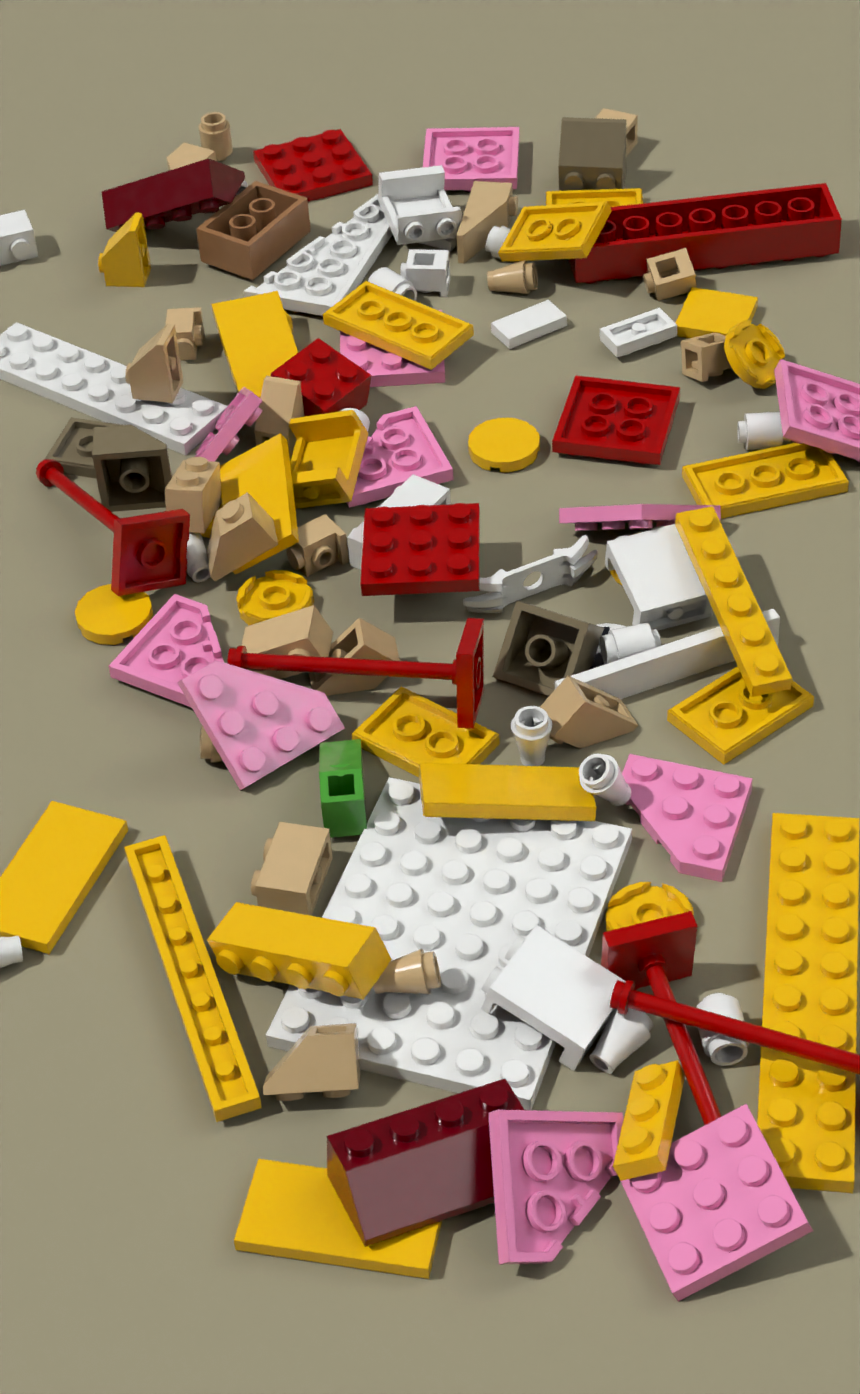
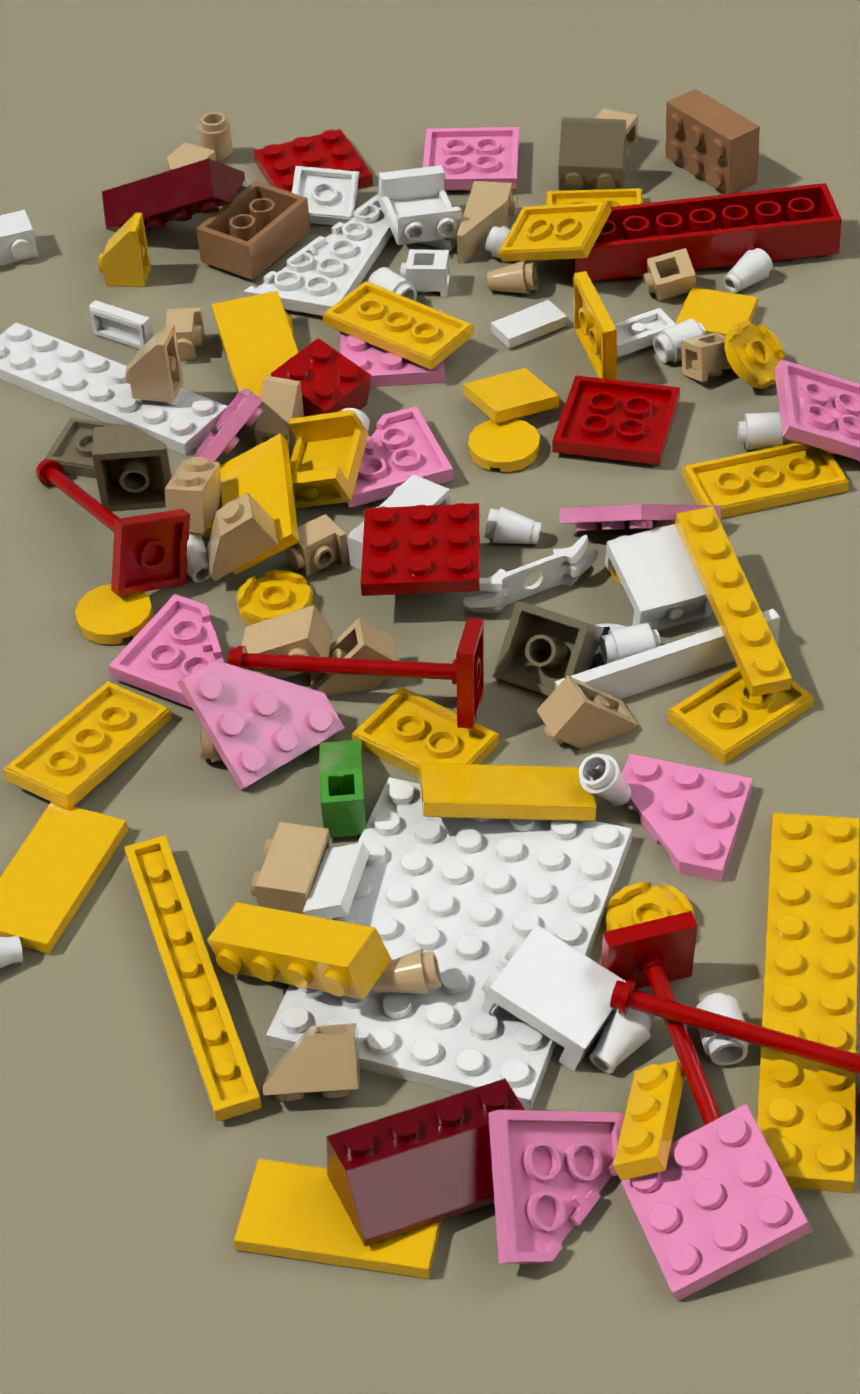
(87, 745): none -> yellow tile
(120, 324): none -> white tile
(329, 193): none -> white tile
(337, 881): none -> white tile
(511, 395): none -> yellow tile
(511, 528): none -> white cone
(531, 732): white cone -> none
(594, 327): none -> yellow tile
(668, 342): none -> white brick
(712, 142): none -> medium nougat brick
(750, 269): none -> white cone

